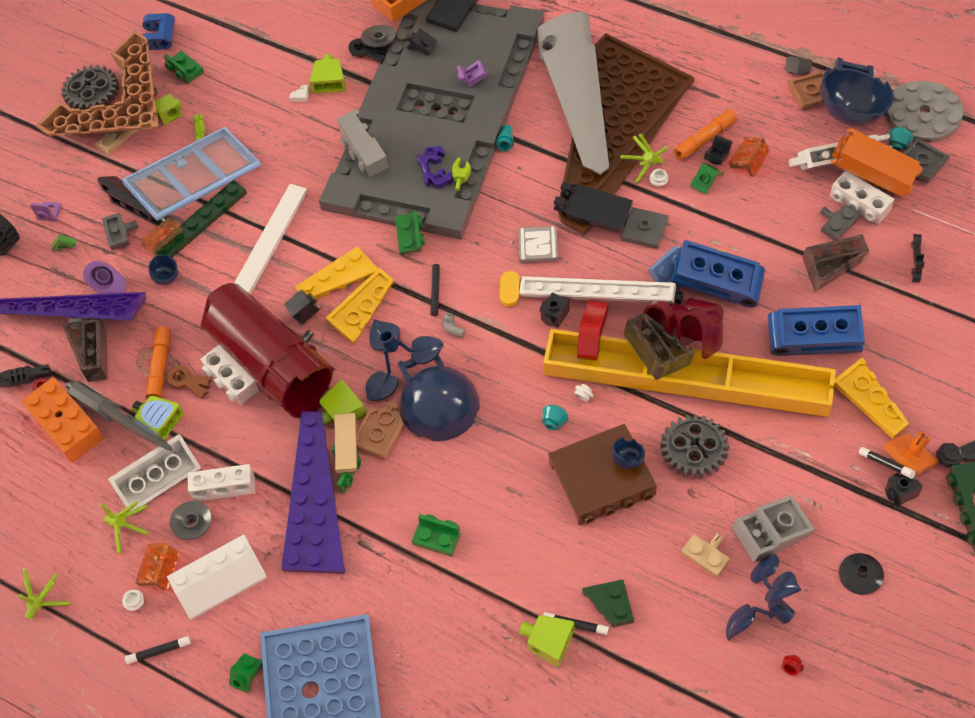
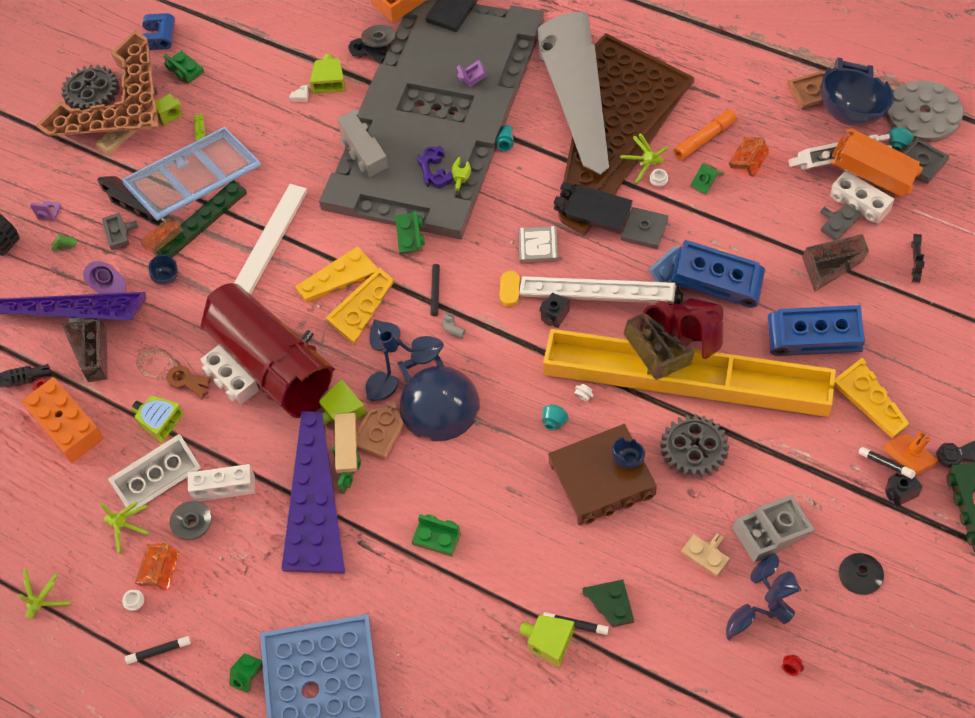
(112, 412): dark grey piece -> none
(158, 362): orange piece -> none
(217, 577): white slope -> none
(302, 306): brick -> none
(421, 41): black bracket -> none
(591, 330): red beam -> none
(719, 150): black bracket -> none
(798, 65): dark grey slope -> none

